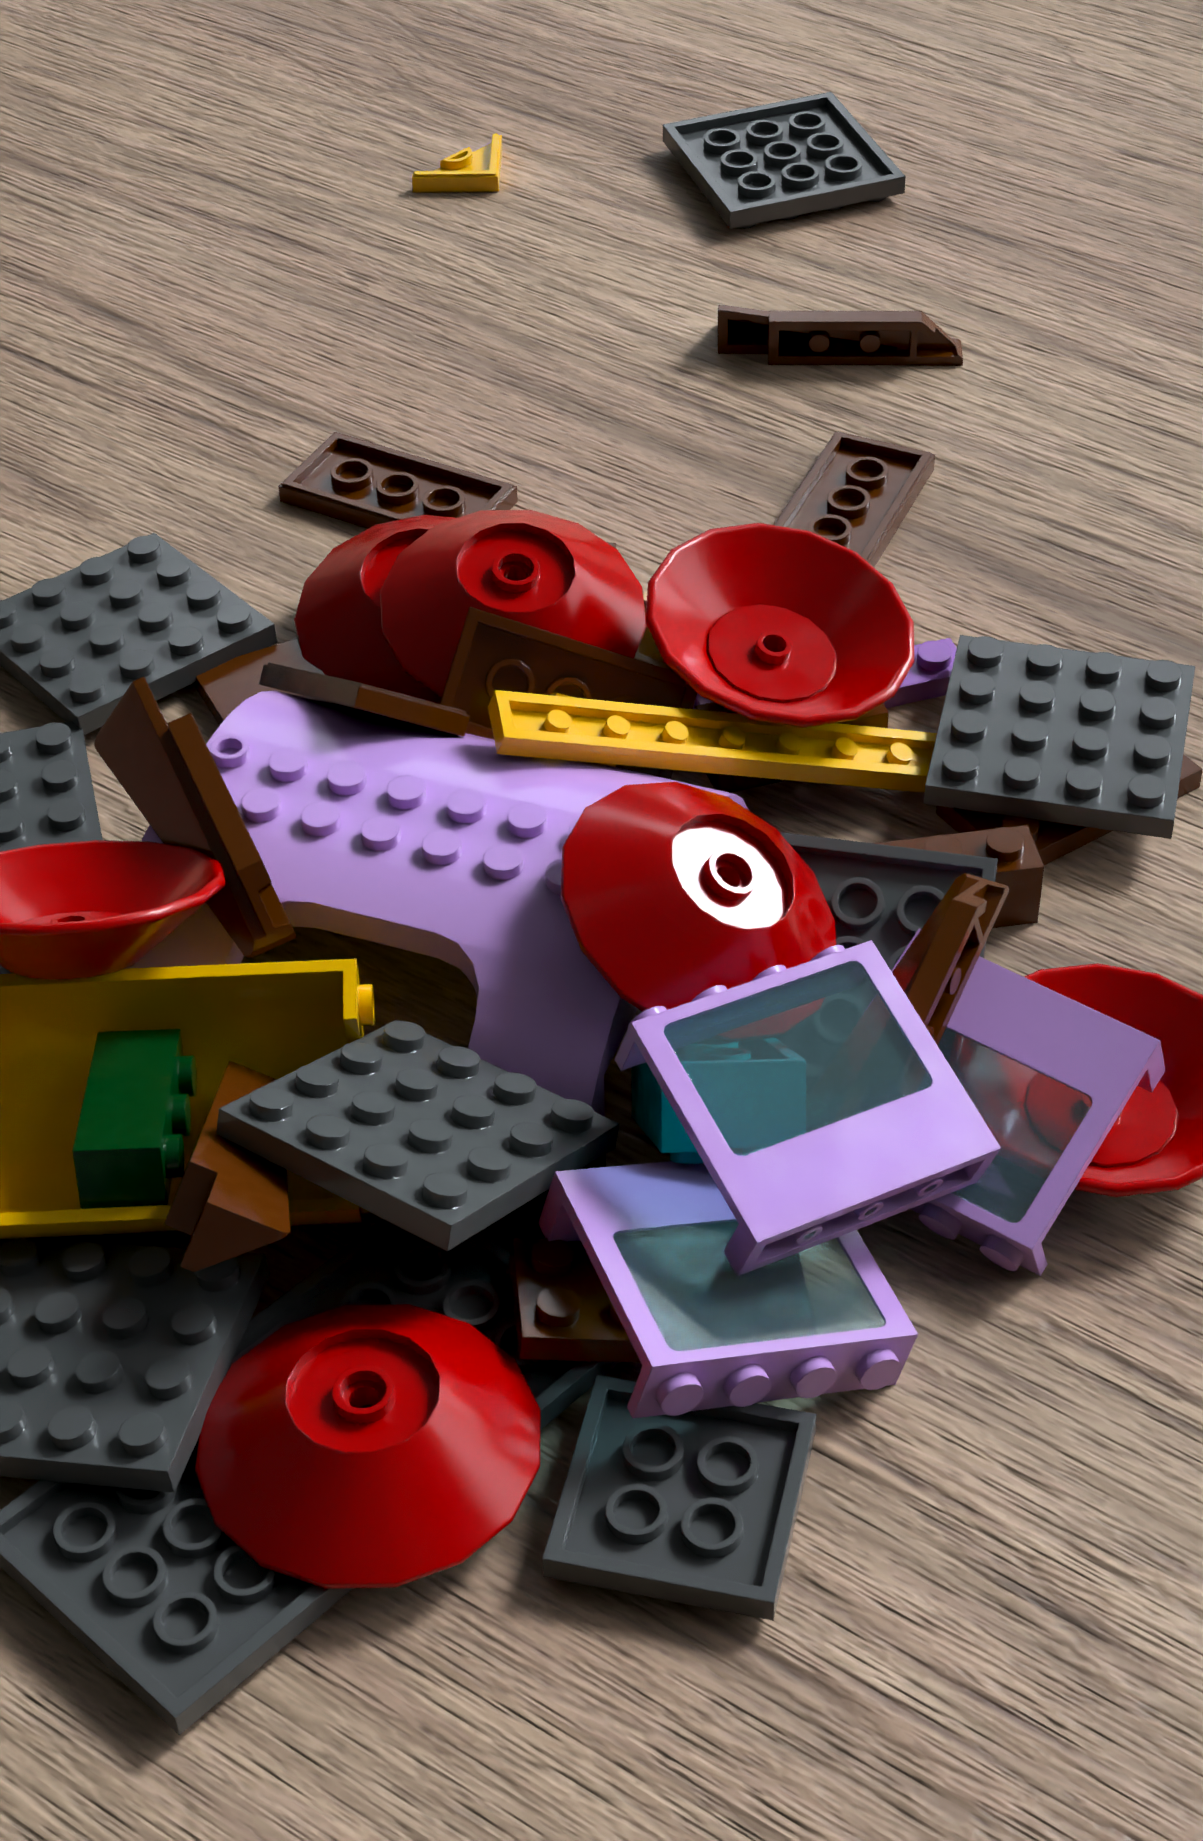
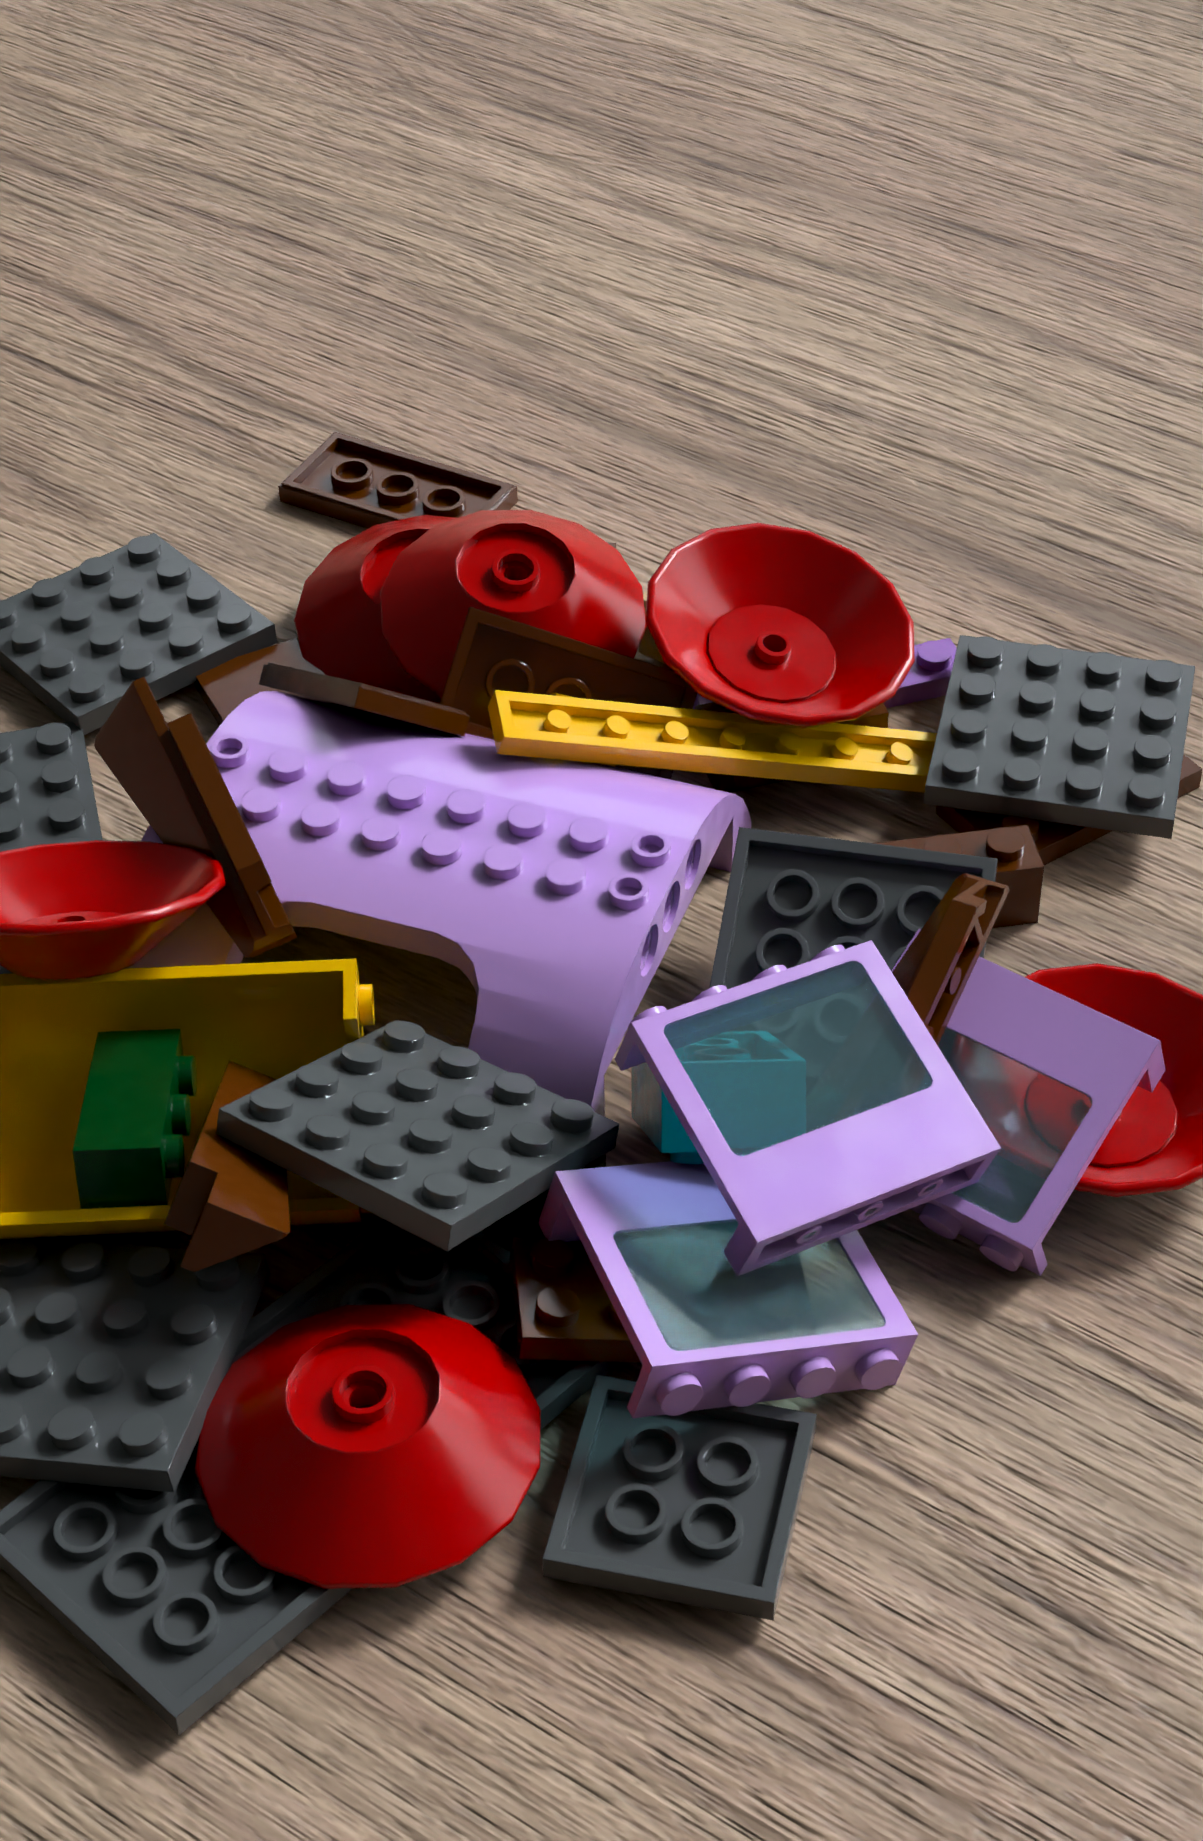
(464, 171): yellow tile -> none
(686, 894): red dish -> none
(783, 160): dark grey plate -> none
(837, 337): reddish brown wedge -> none
(858, 493): reddish brown tile -> none

